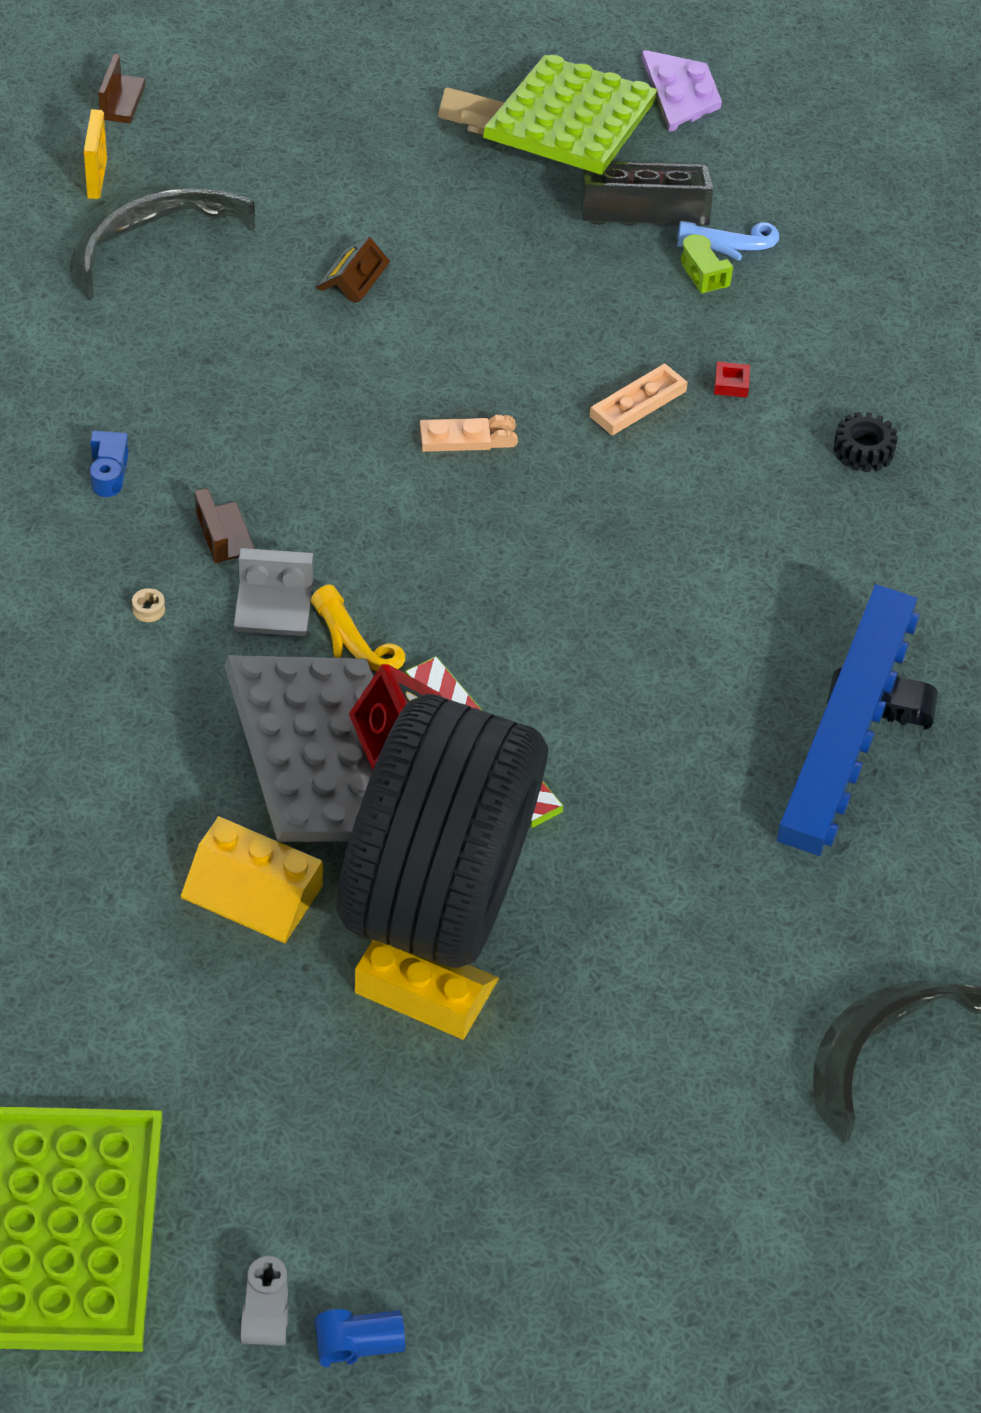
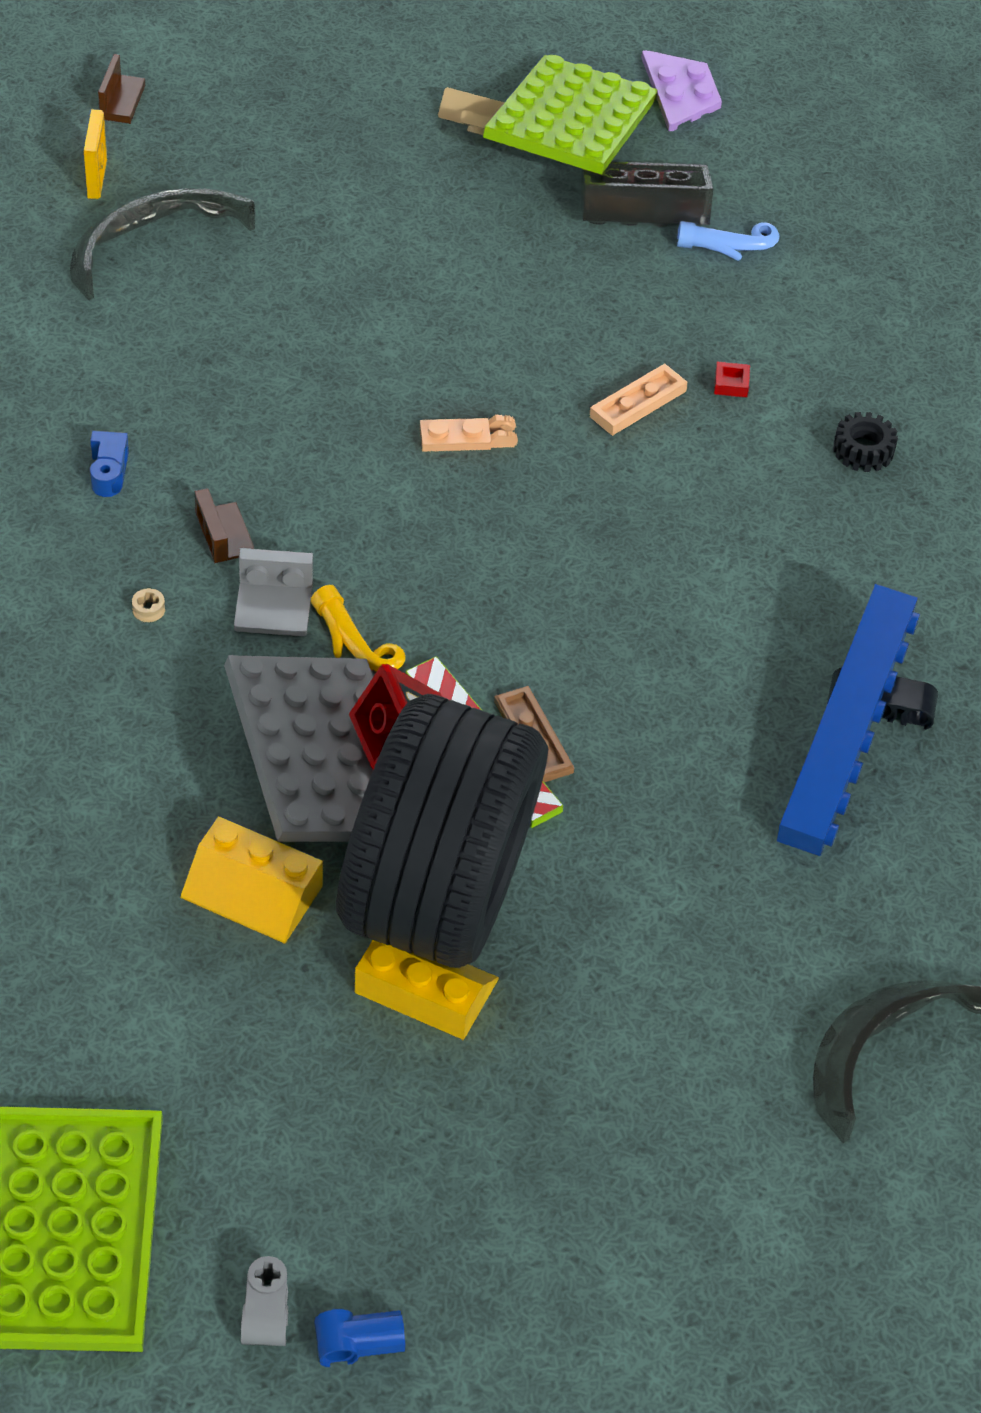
(356, 270): reddish brown panel -> none
(523, 708): none -> medium nougat tile
(703, 265): lime leg -> none

